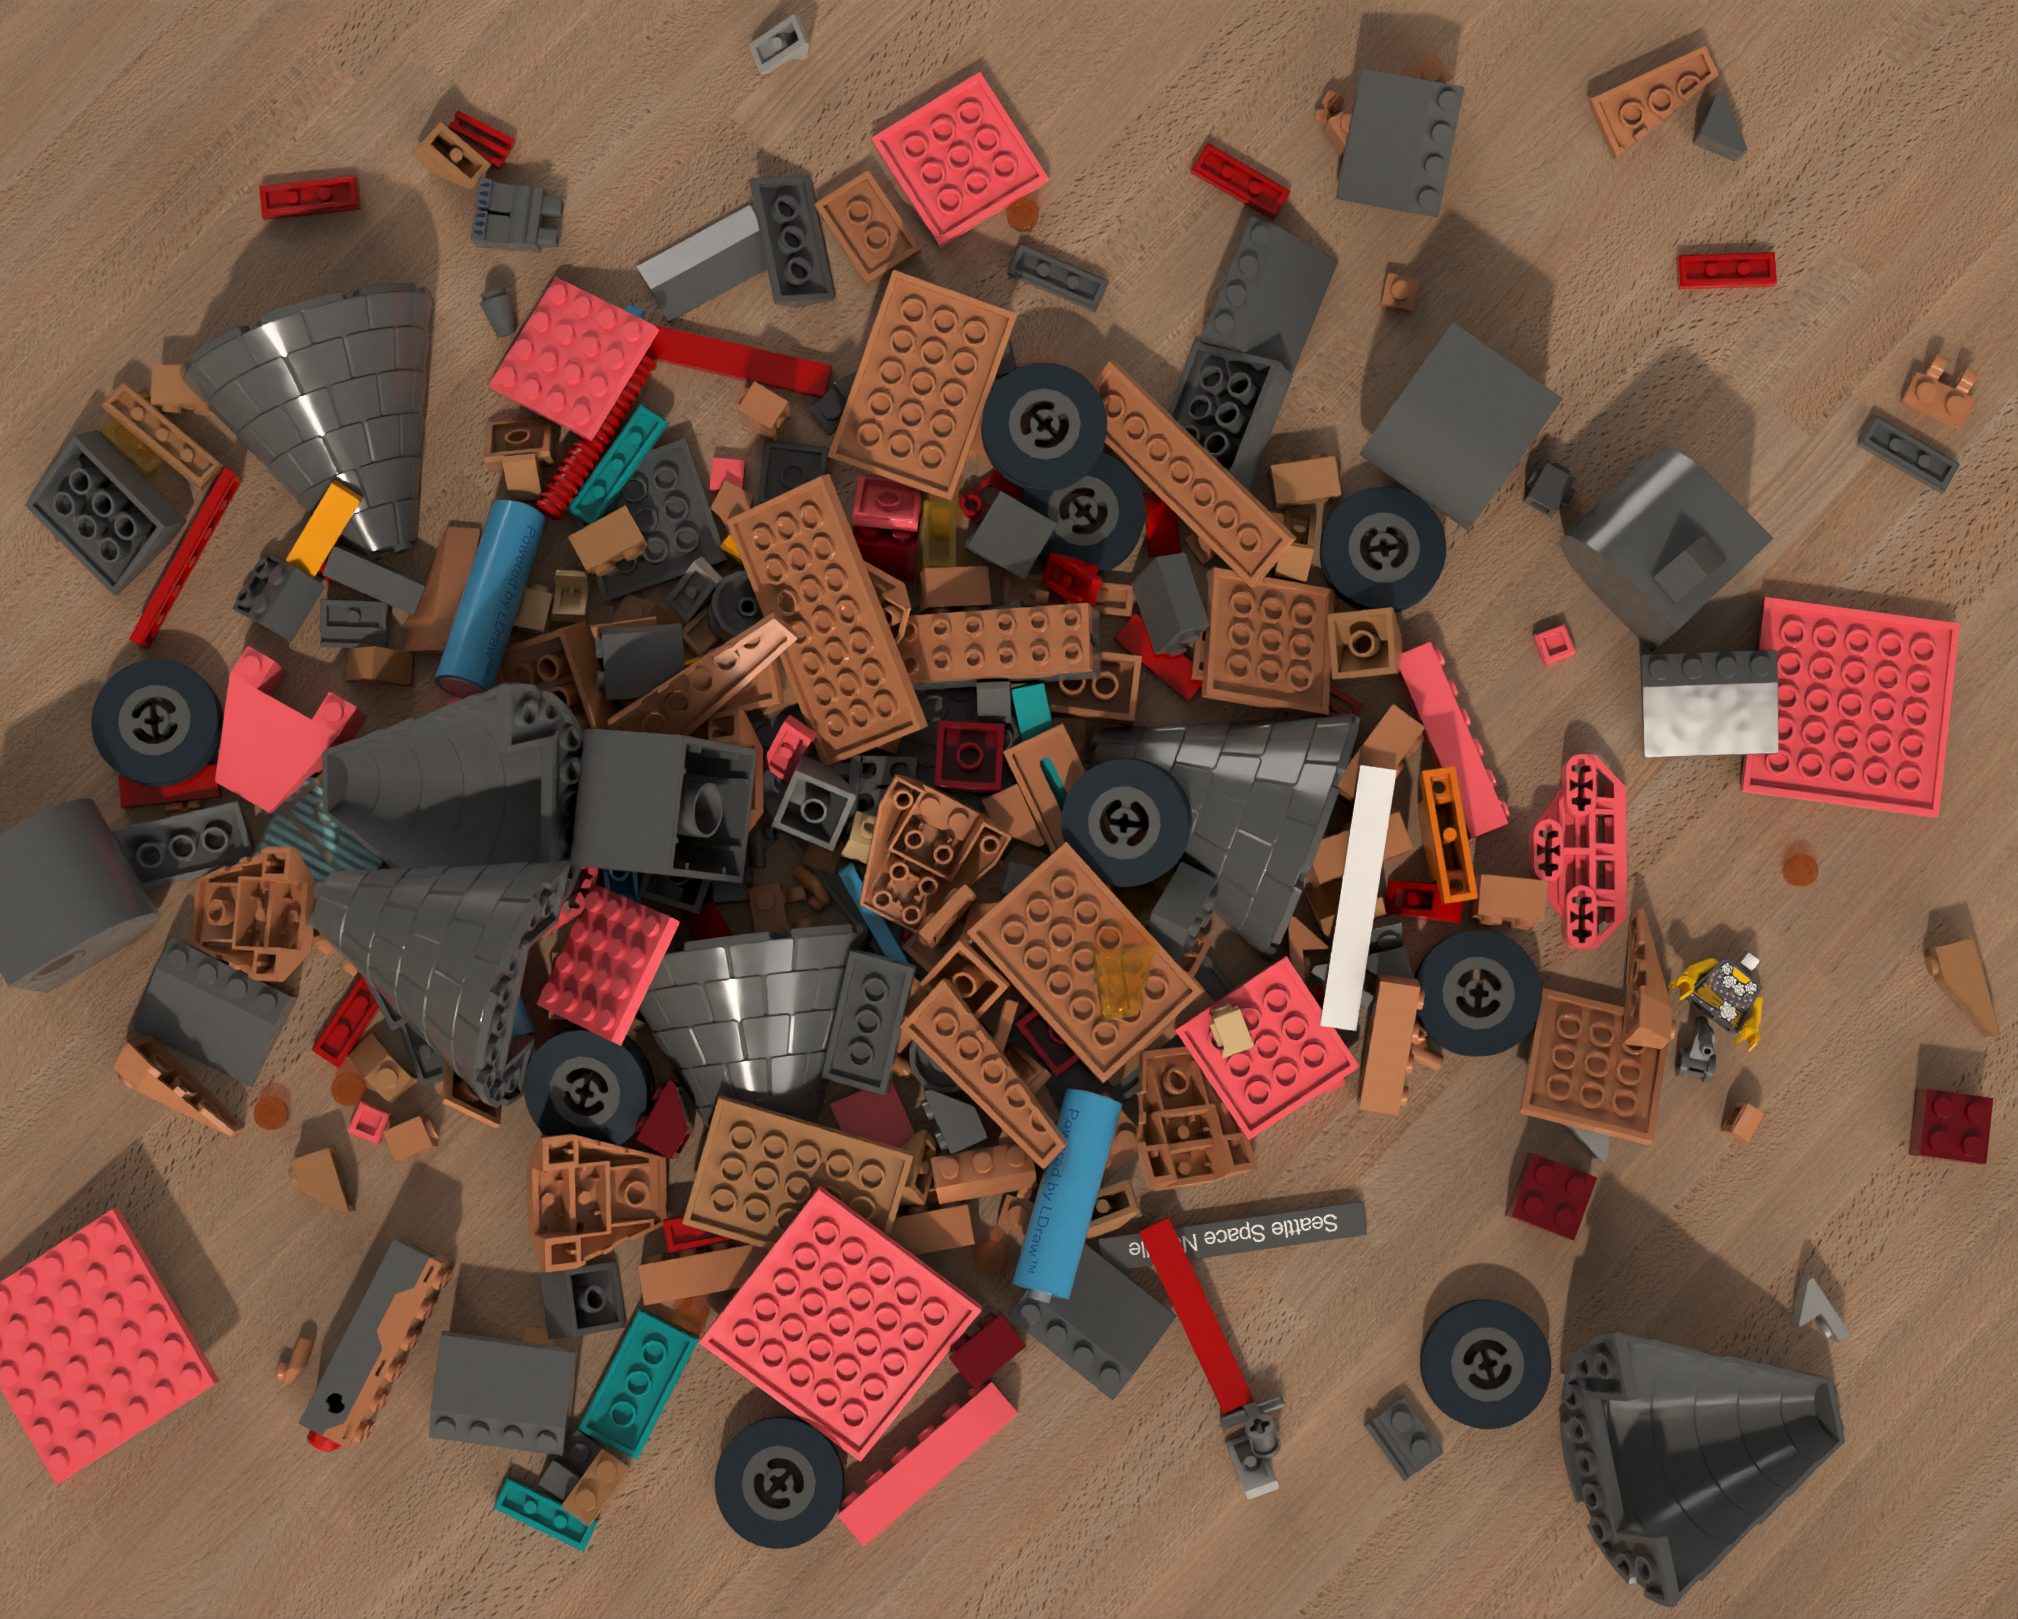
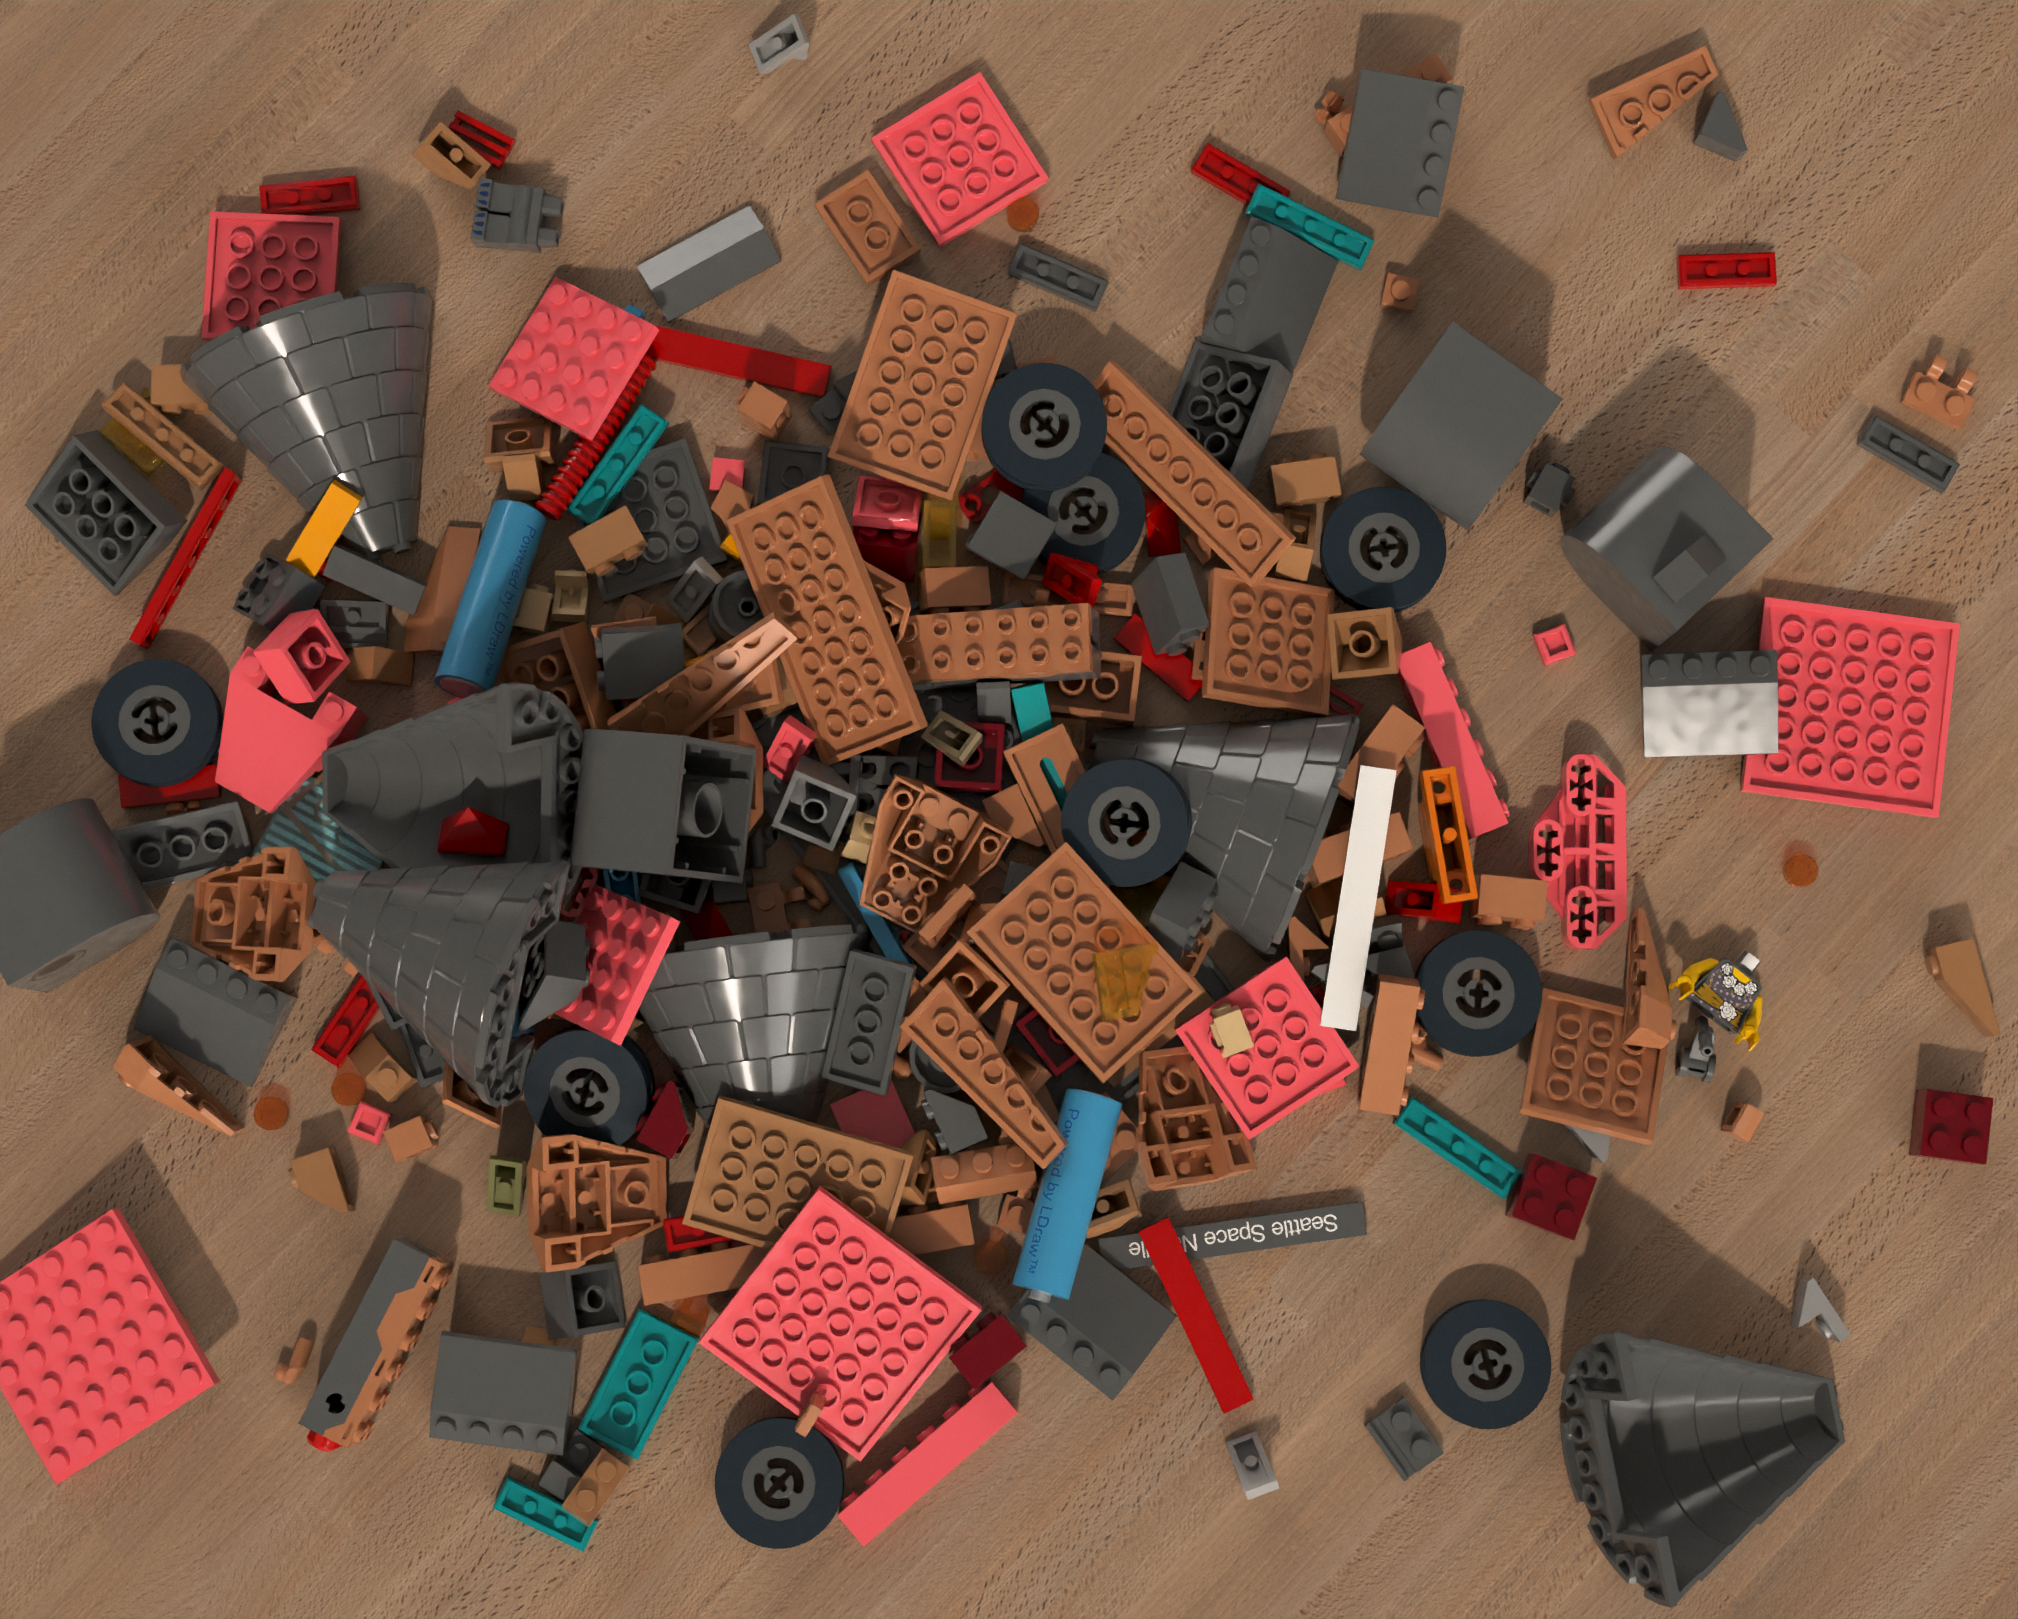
(266, 265): none -> coral plate
(302, 656): none -> coral brick
(473, 834): none -> red slope
(499, 311): dark grey cone -> none
(506, 1184): none -> olive slope
(553, 973): none -> dark grey slope
(792, 240): dark grey slope -> none
(810, 1414): none -> nougat tile
(952, 737): none -> dark tan slope
(1258, 1426): dark grey piece -> none
(1310, 226): none -> teal tile
(1457, 1147): none -> teal tile

